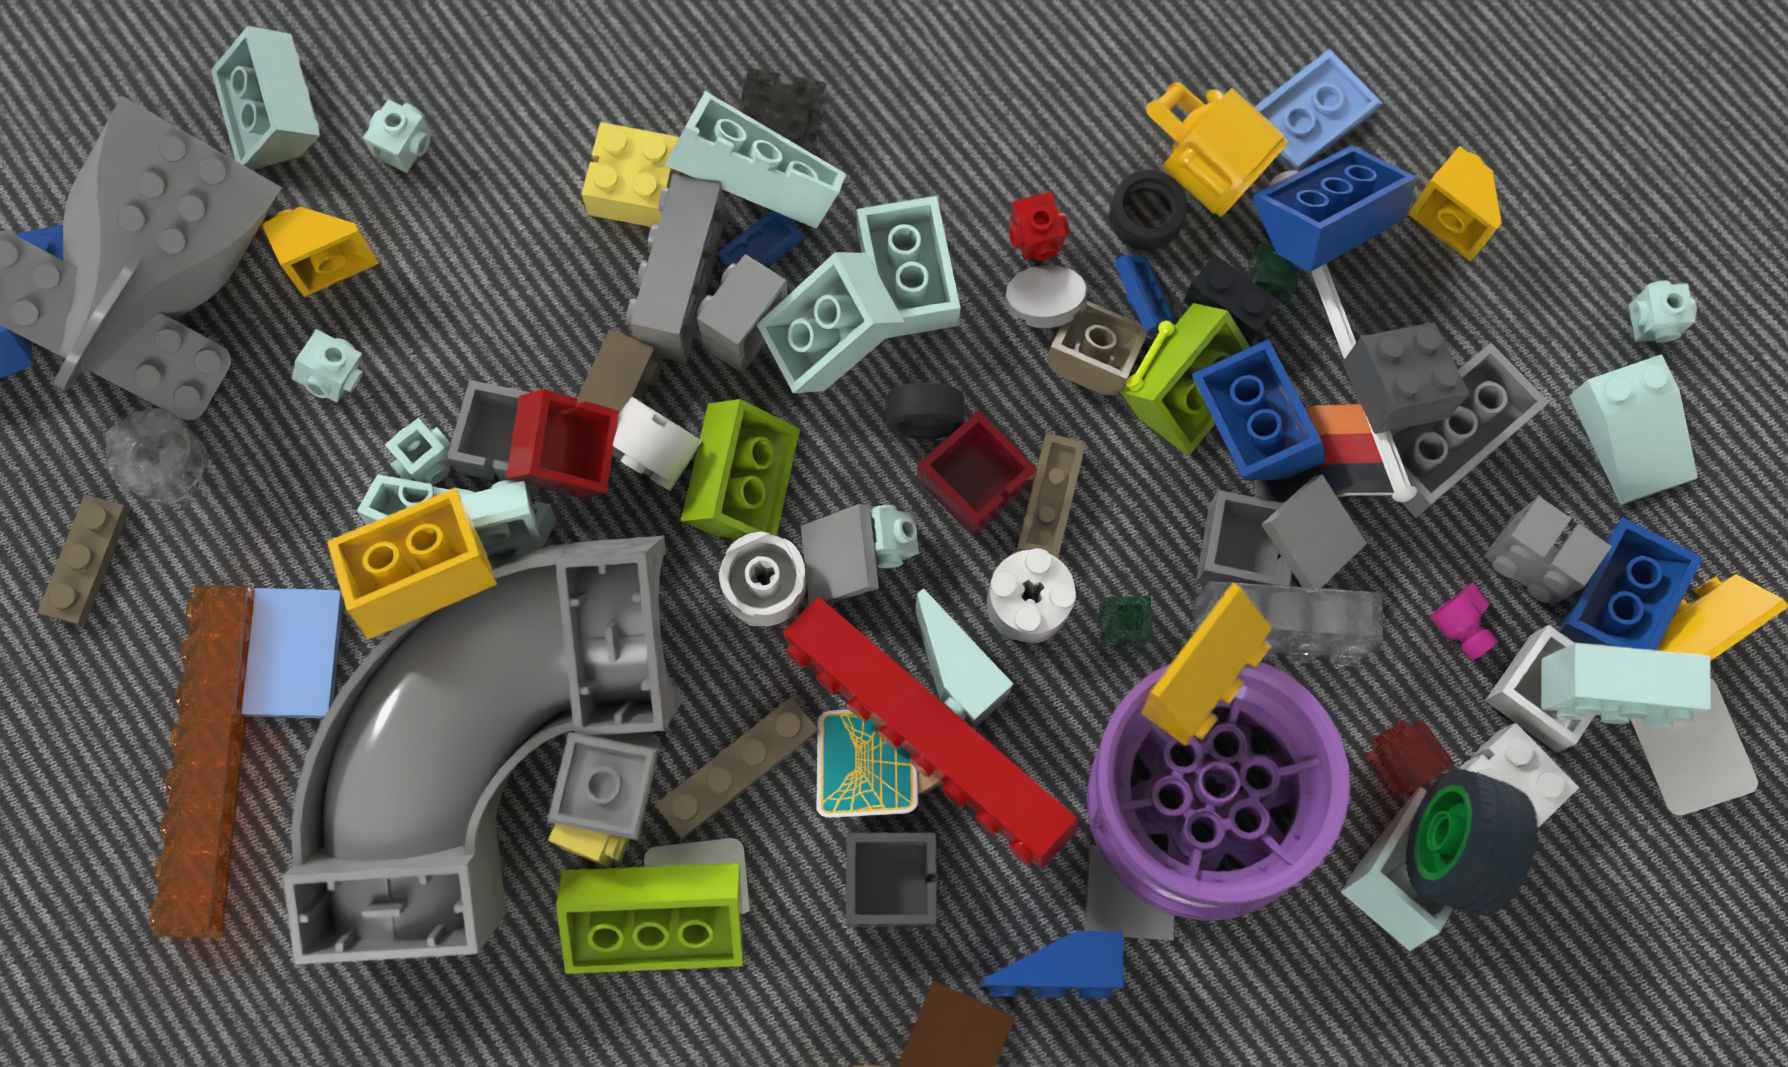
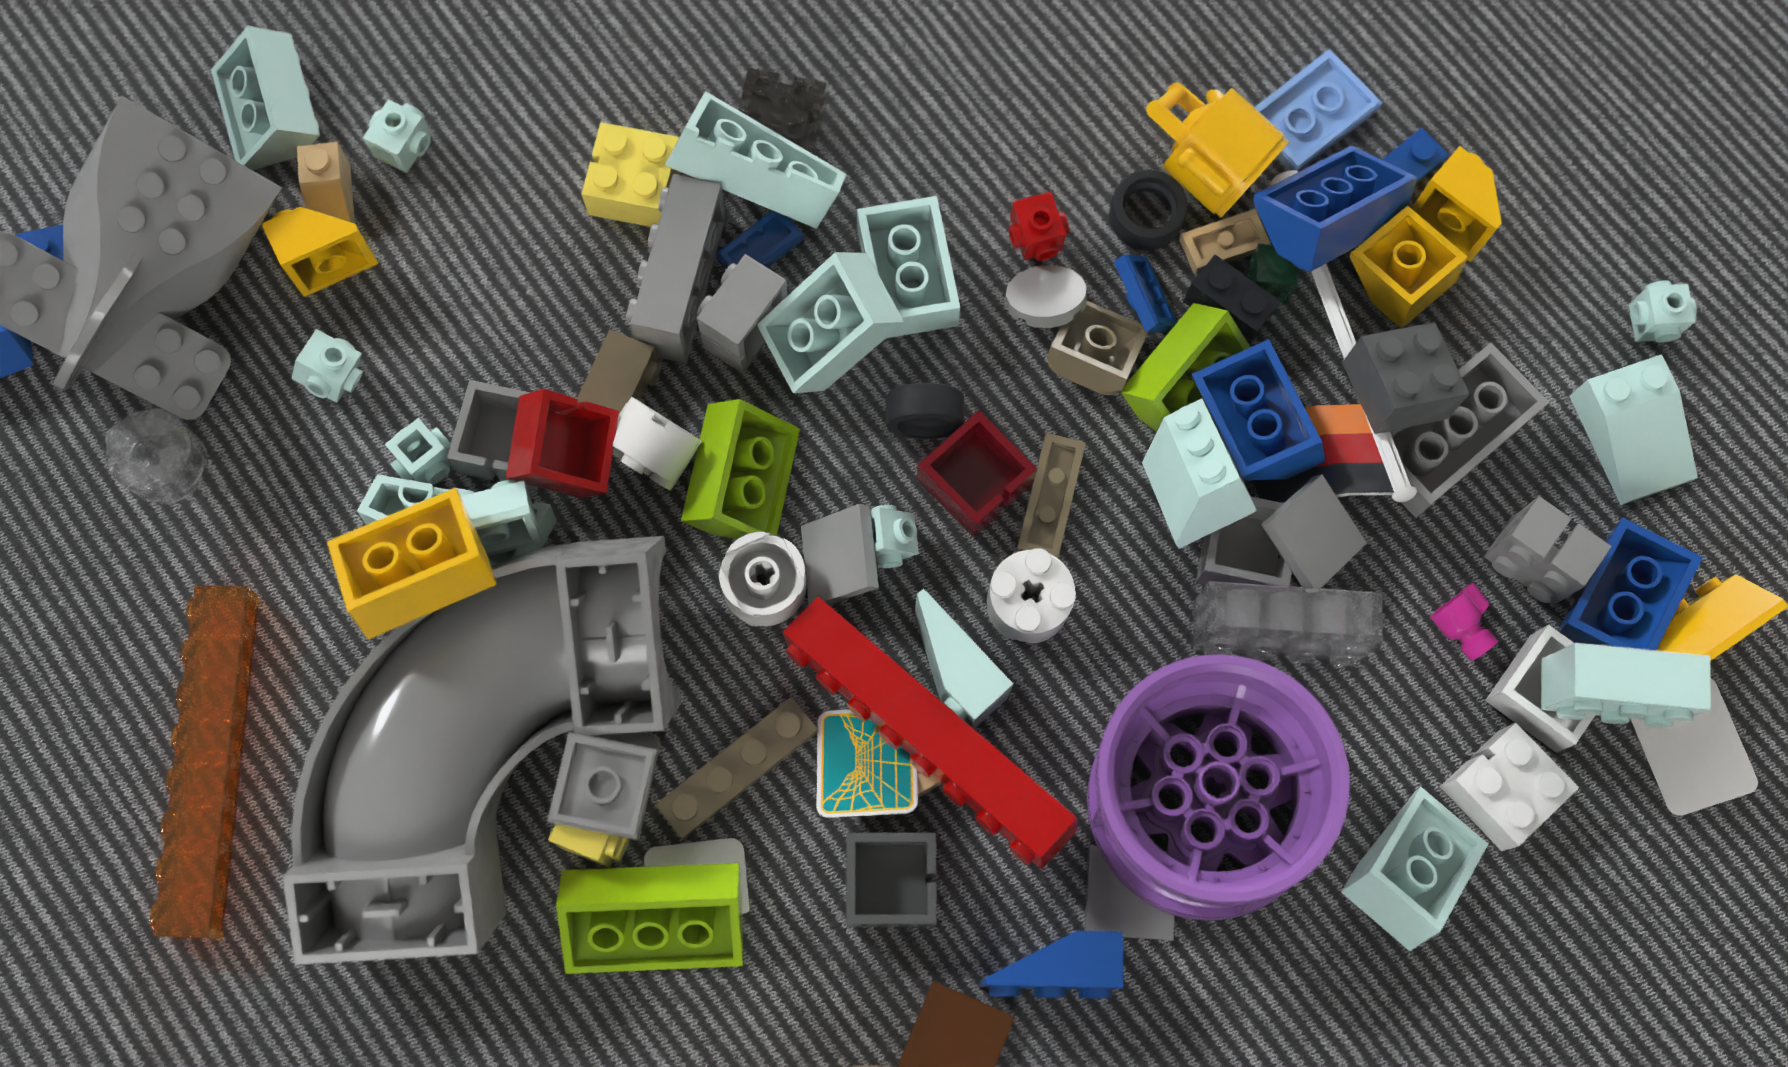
(84, 560): dark tan plate -> none
(293, 653): light blue tile -> none
(326, 180): none -> tan slope
(1125, 621): clear green brick -> none
(1135, 381): neon yellow hinge -> none
(1195, 475): none -> light aqua slope
(1209, 668): yellow slope -> none
(1227, 238): none -> tan plate
(1407, 266): none -> yellow slope
(1407, 757): clear red brick -> none
(1418, 155): none -> blue plate
(1471, 842): black wheel -> none

